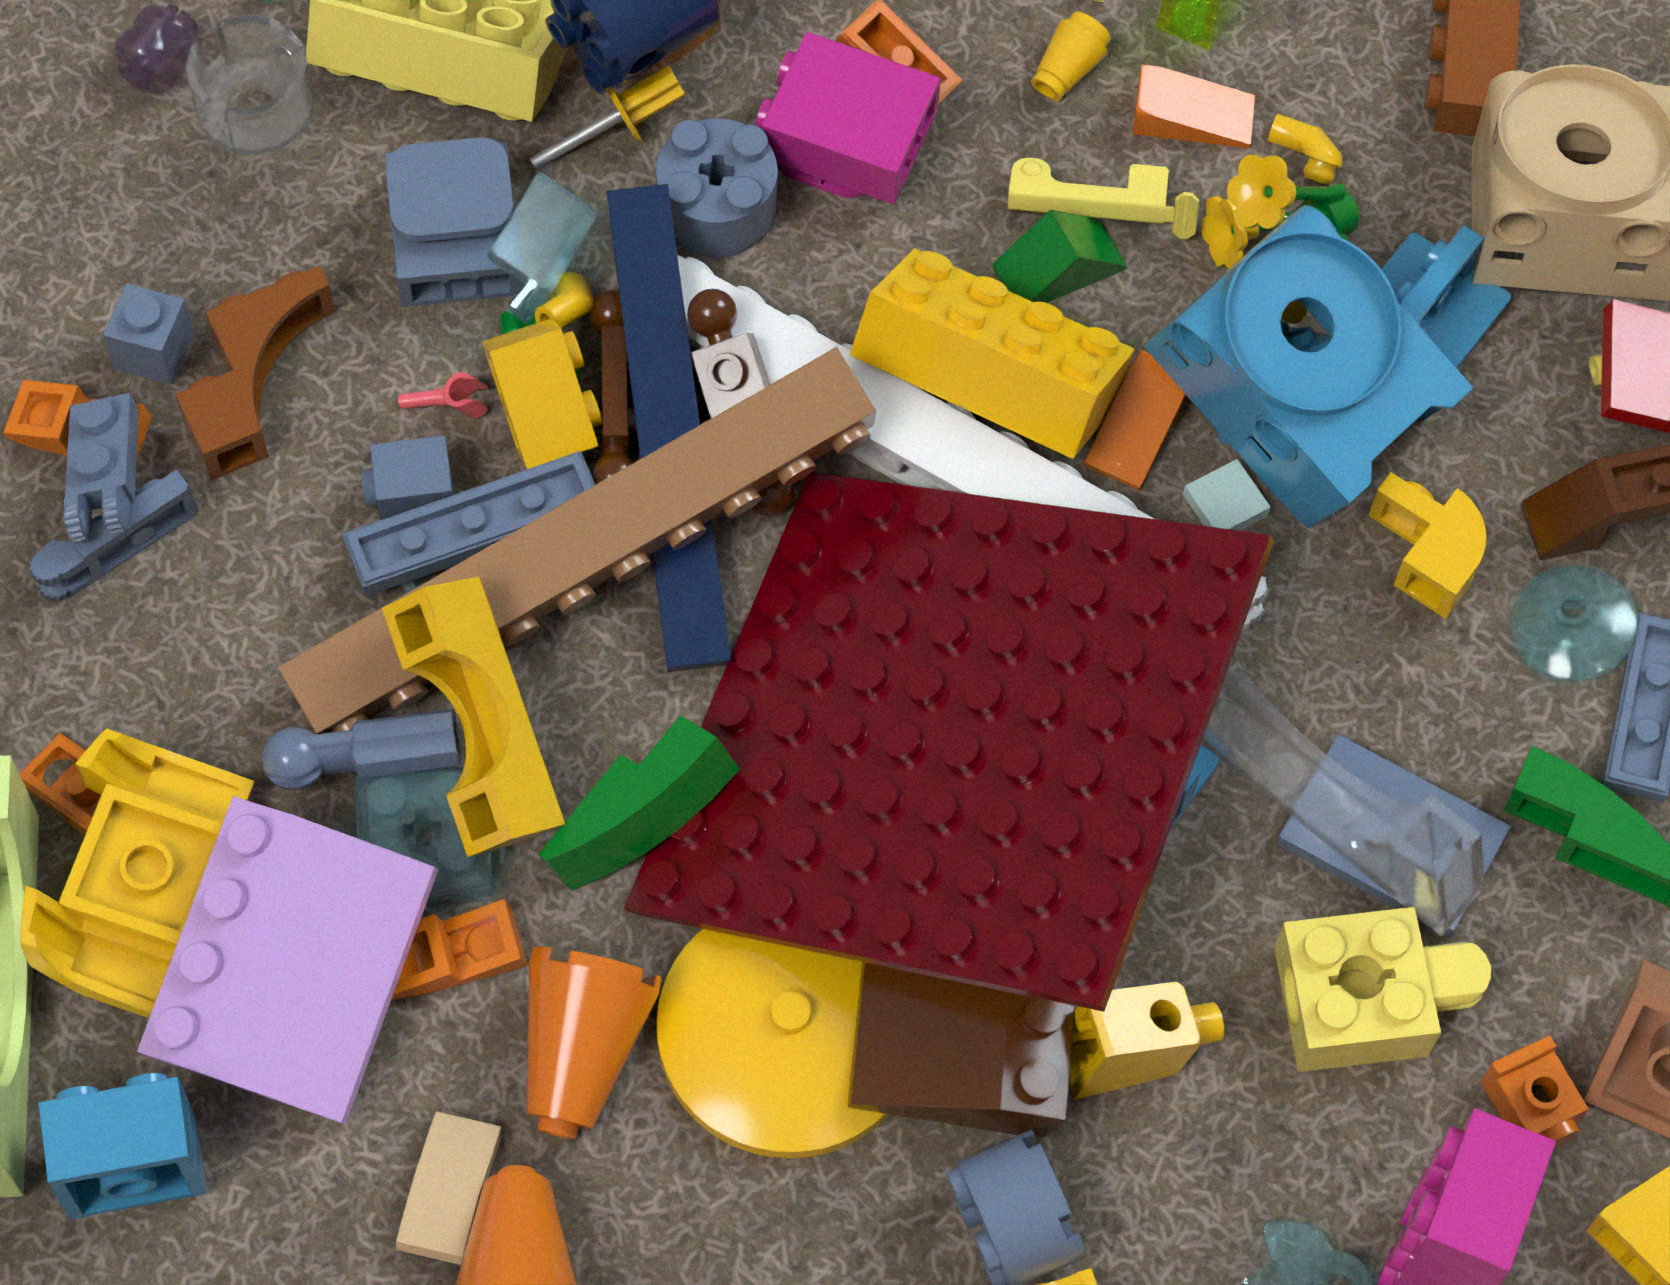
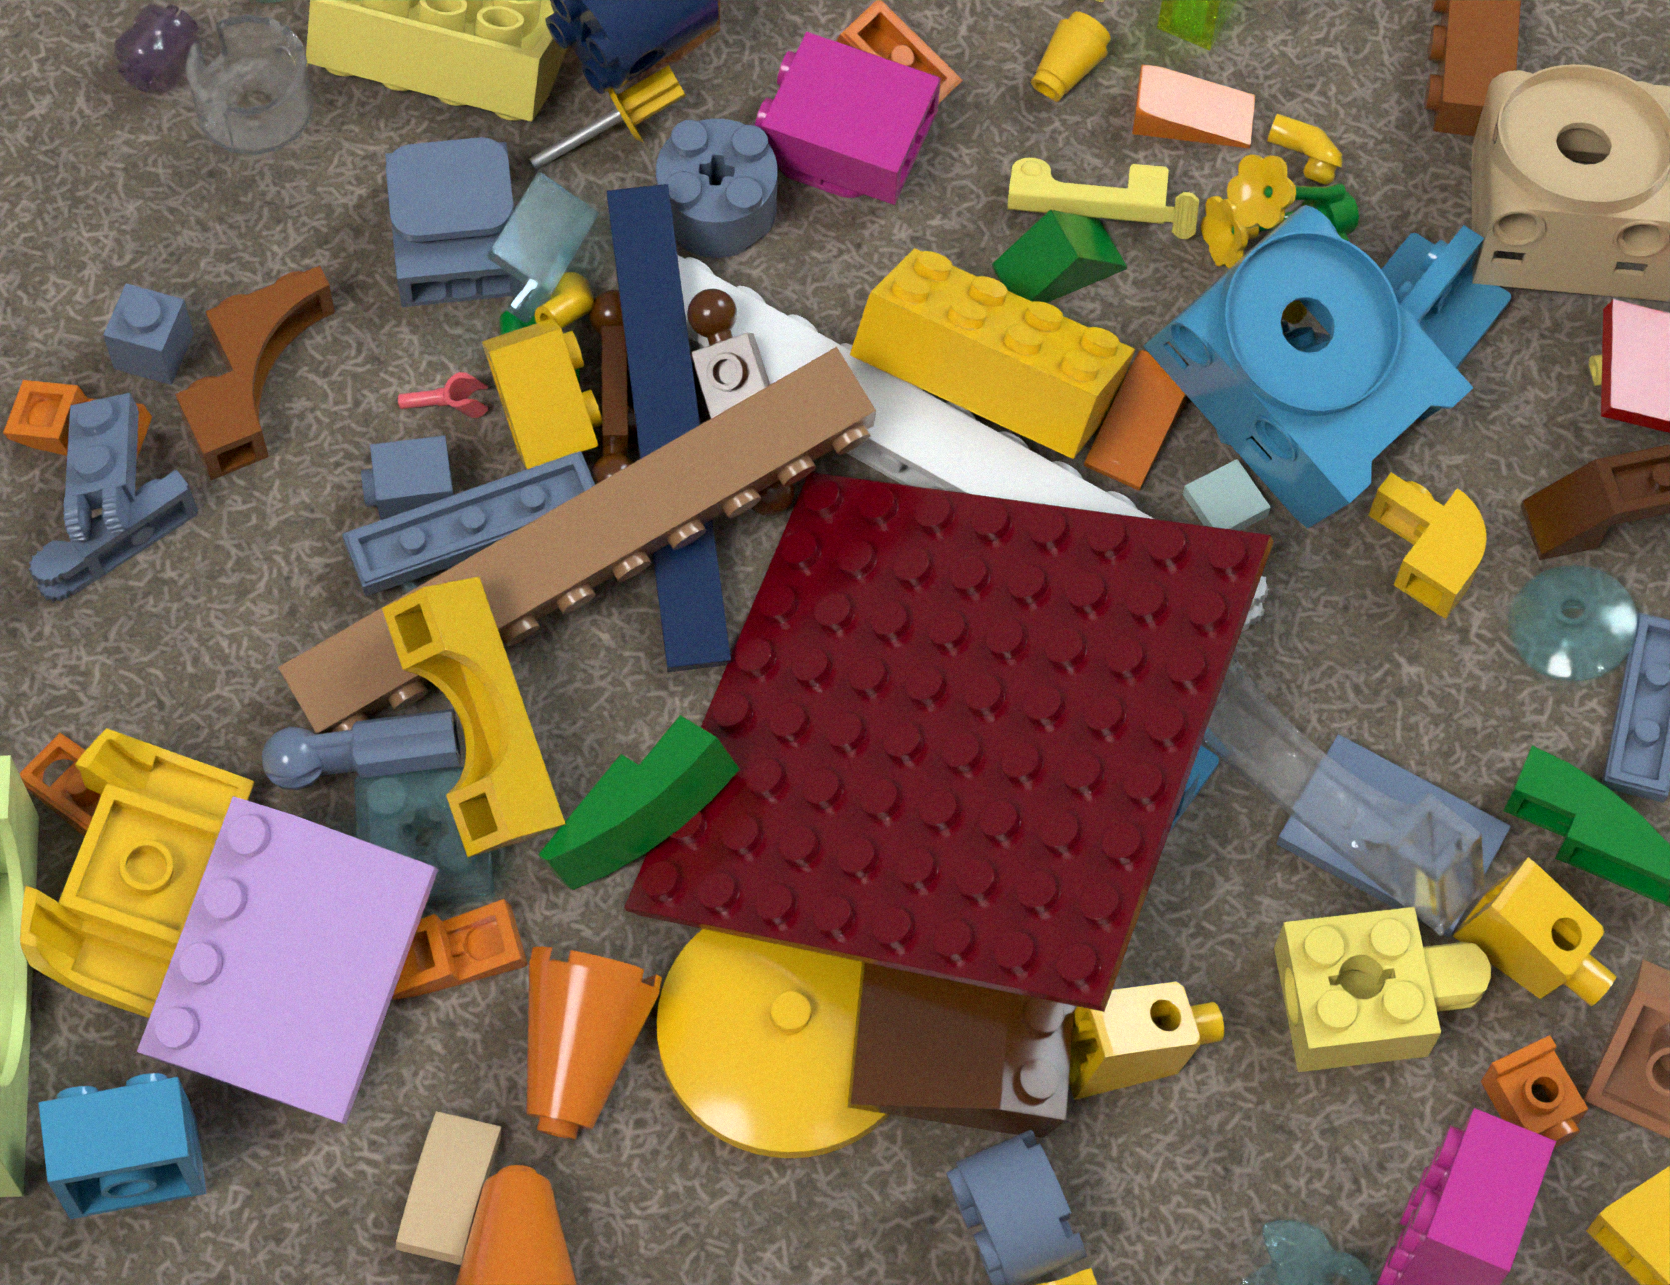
(1538, 935): none -> yellow torso

